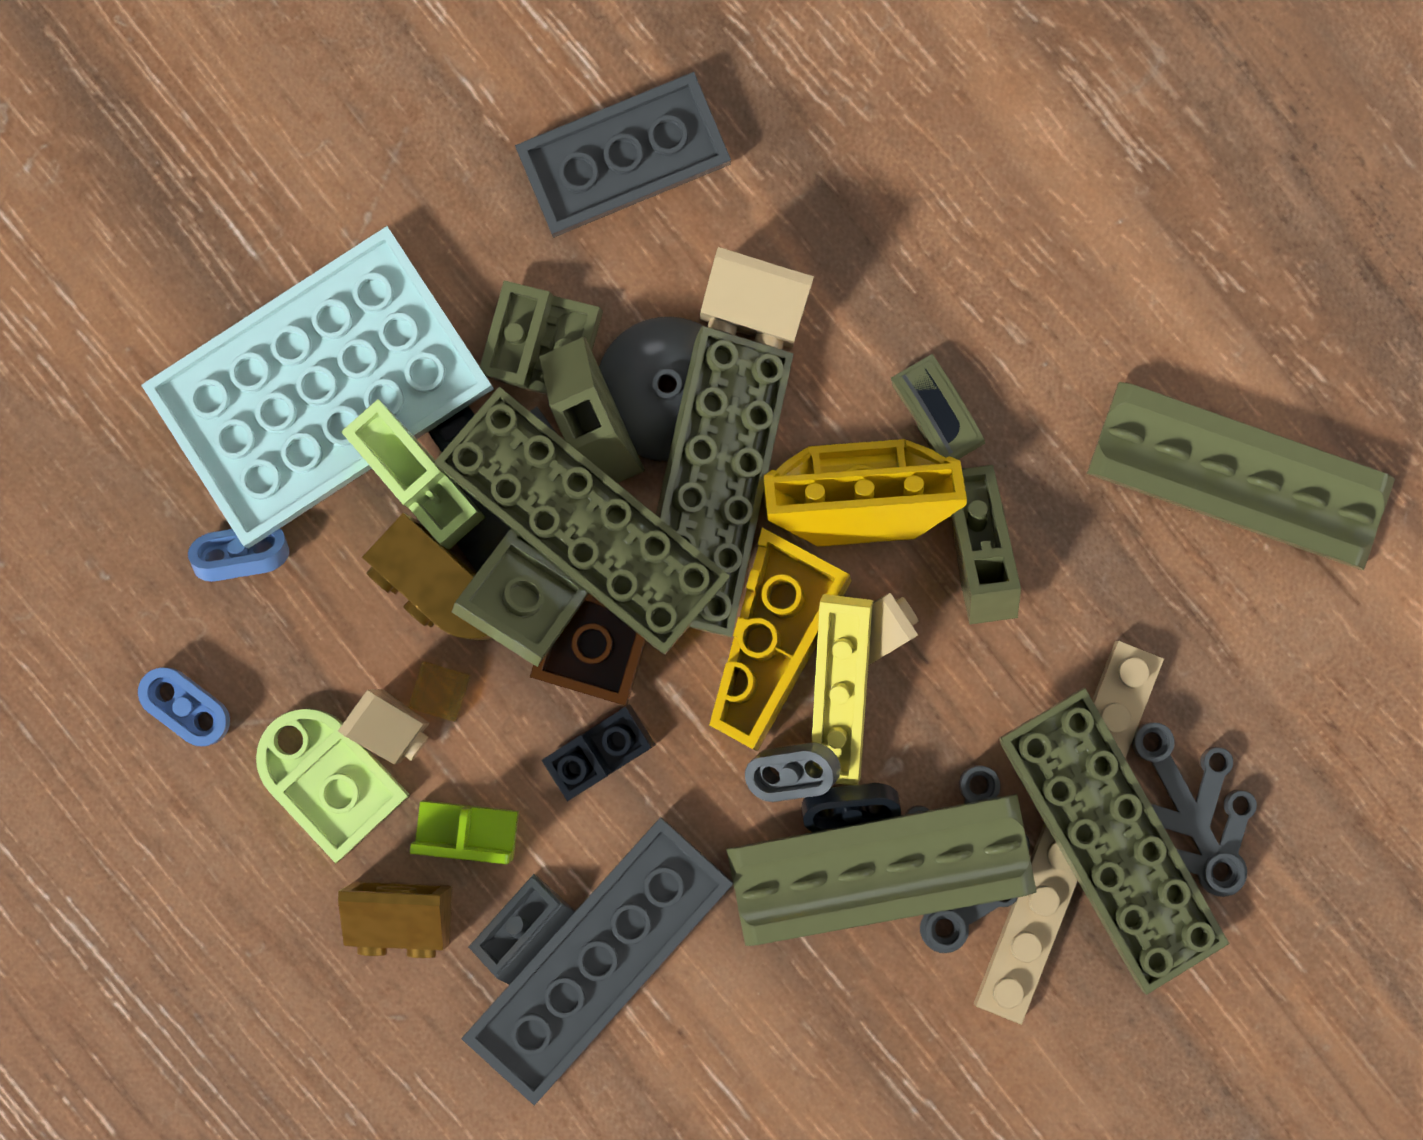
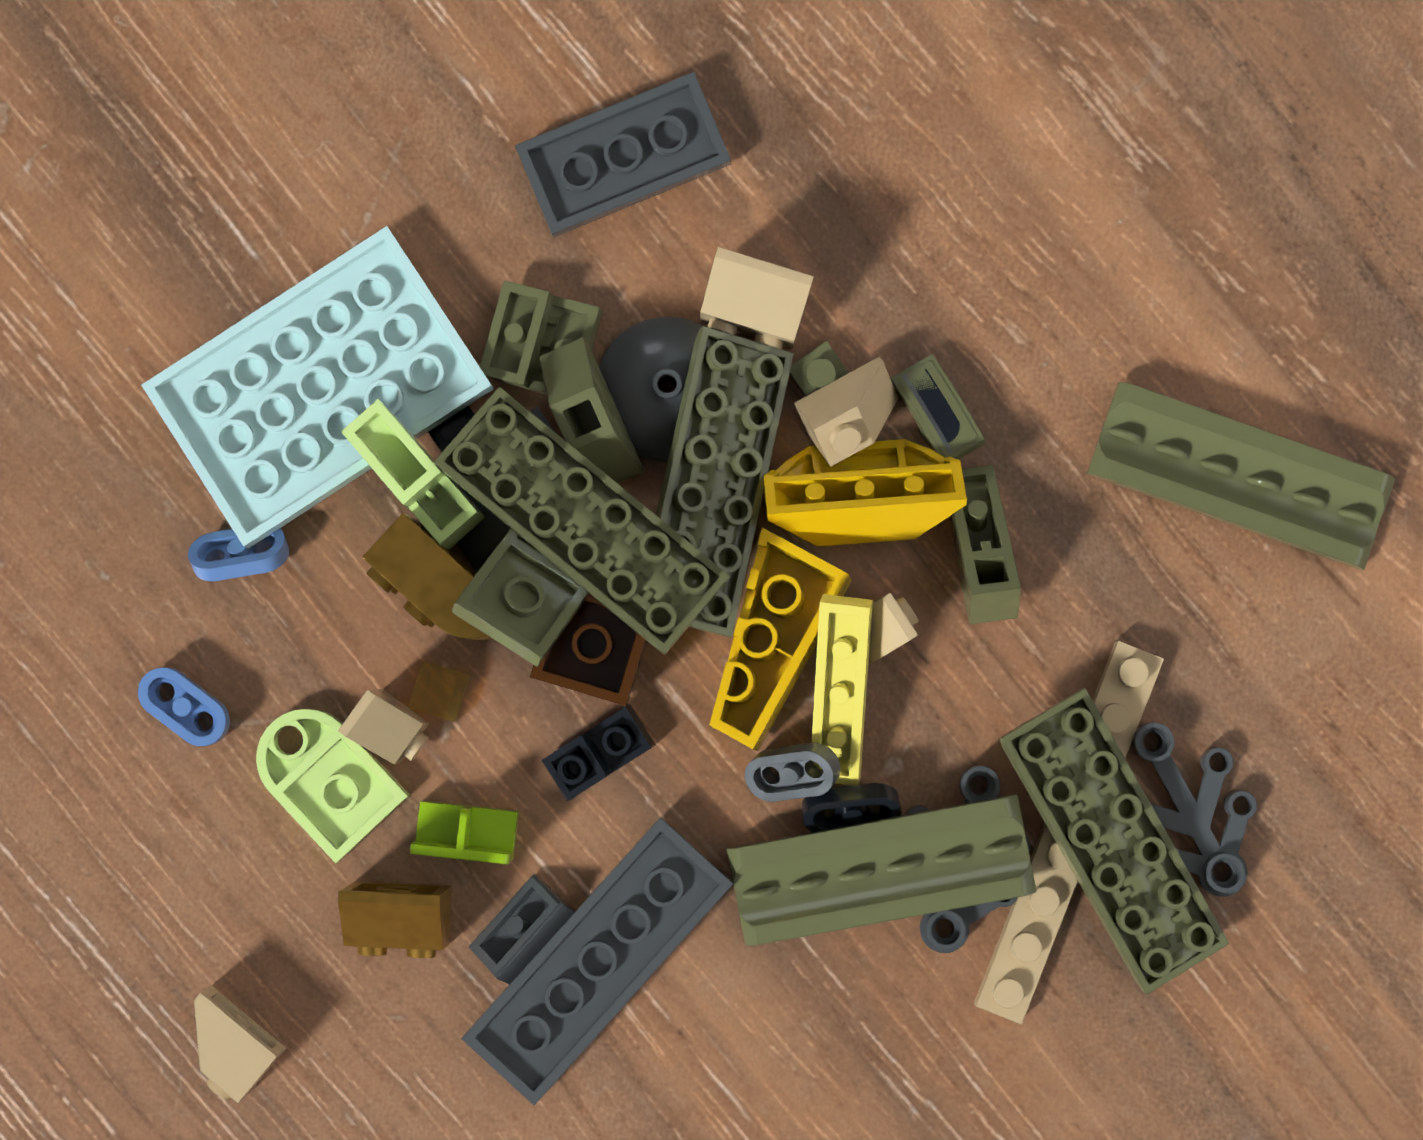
(231, 1046): none -> tan slope
(817, 369): none -> olive plate
(849, 411): none -> tan slope

